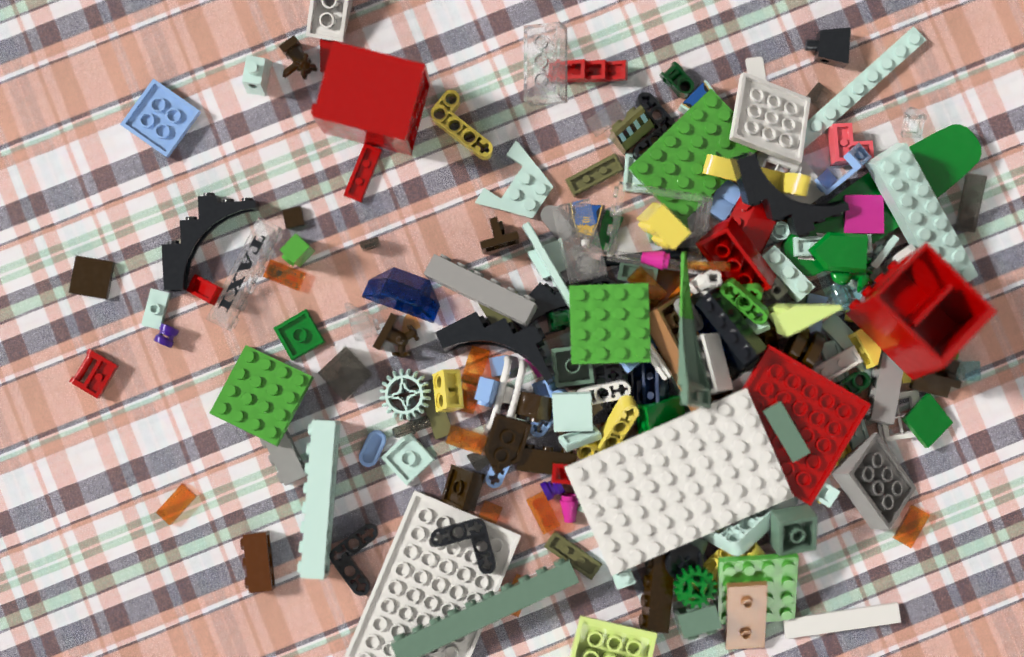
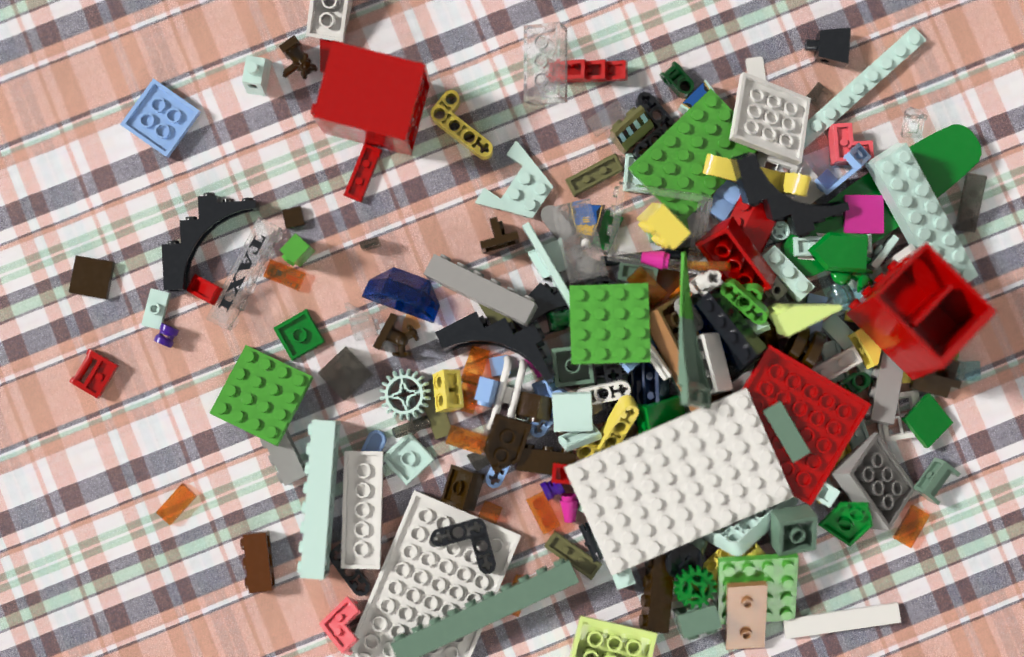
(337, 625): none -> coral panel
(362, 510): none -> white plate
(591, 542): none -> black pin
(848, 521): none -> green tile
(934, 478): none -> sand green panel

